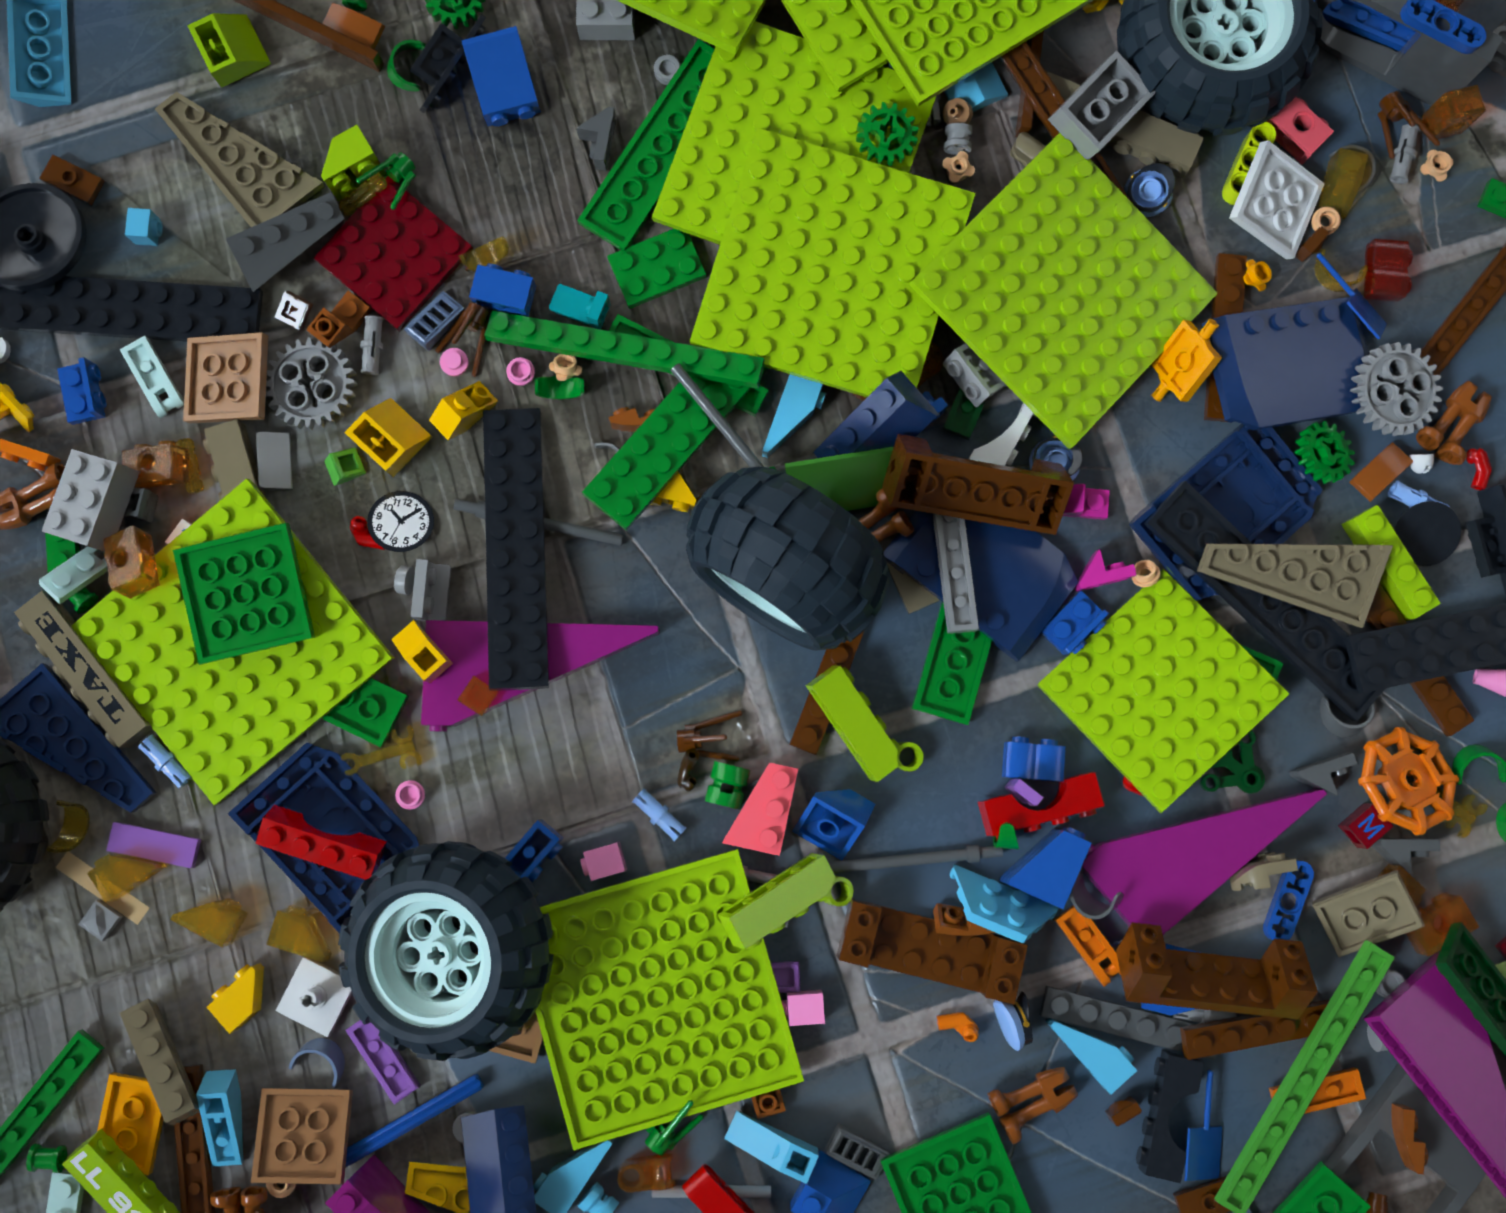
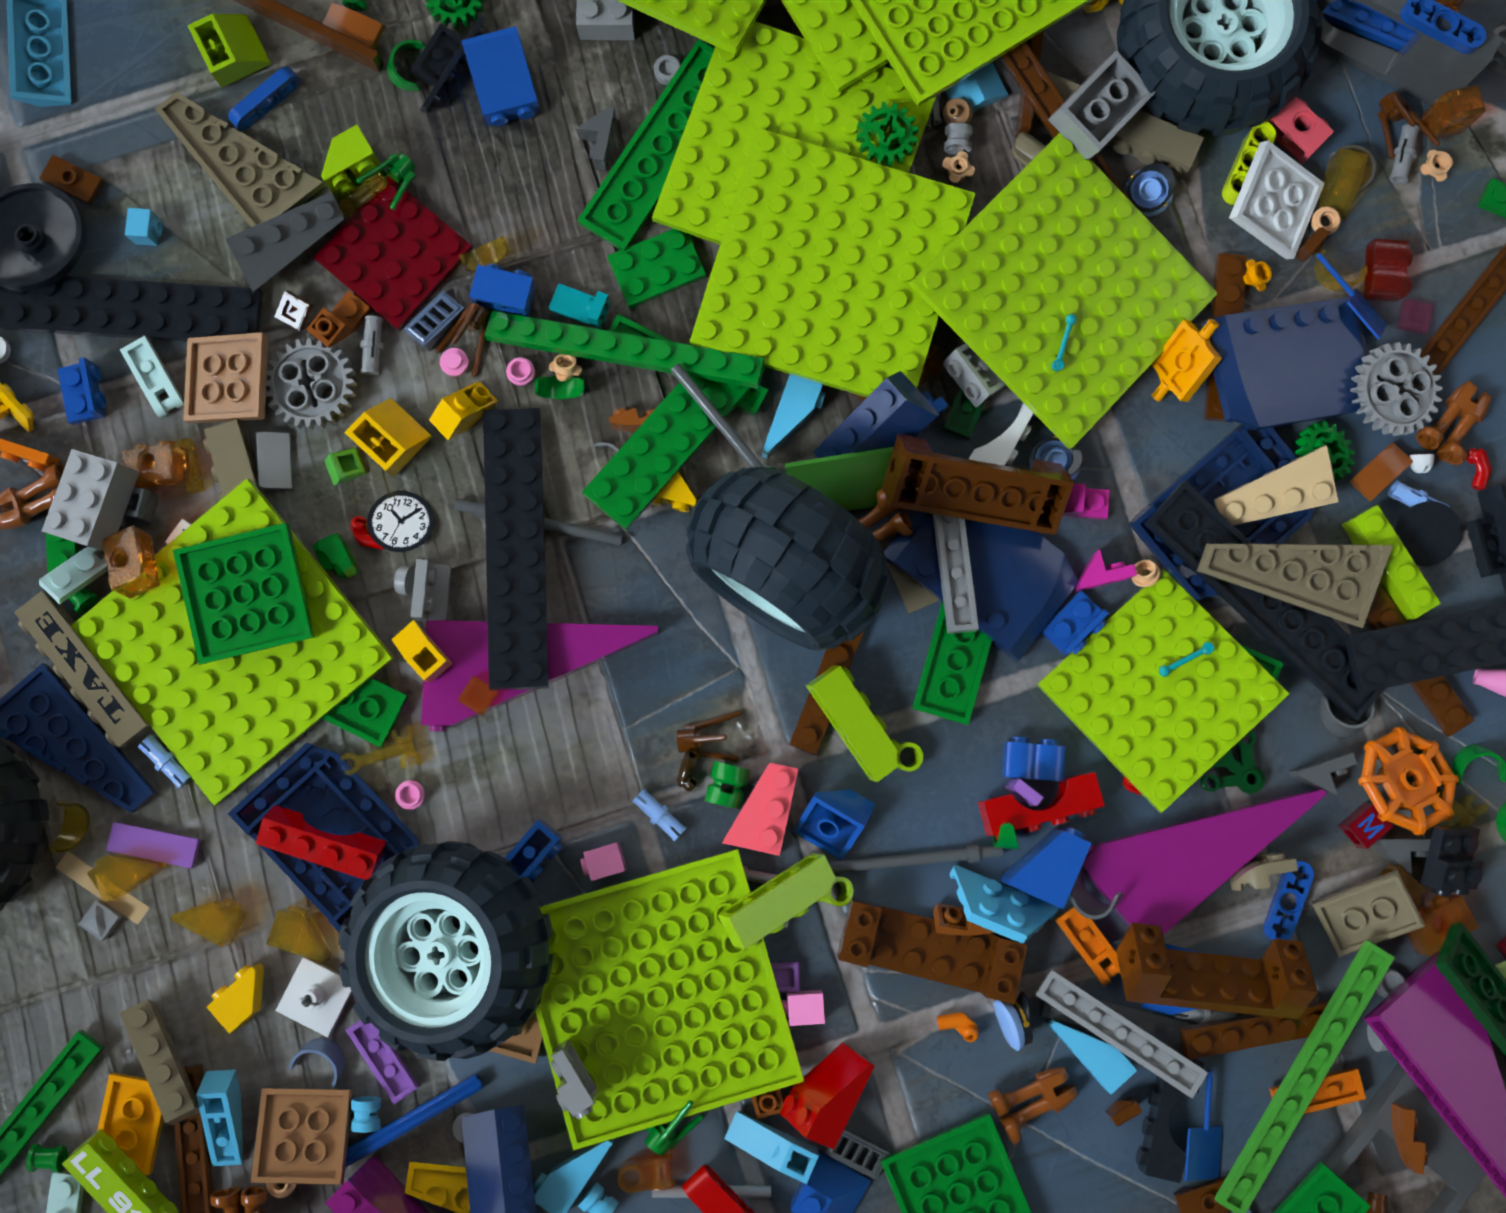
(264, 98): none -> blue beam
(336, 556): none -> green rock
(365, 1114): none -> medium azure wheel
(577, 1088): none -> light grey plate
(828, 1096): none -> red slope
(1058, 364): none -> teal hinge
(1121, 1033): none -> light grey plate
(1207, 648): none -> teal hinge
(1291, 488): none -> tan wing
(1414, 316): none -> clear pink tile
(1451, 861): none -> black plate

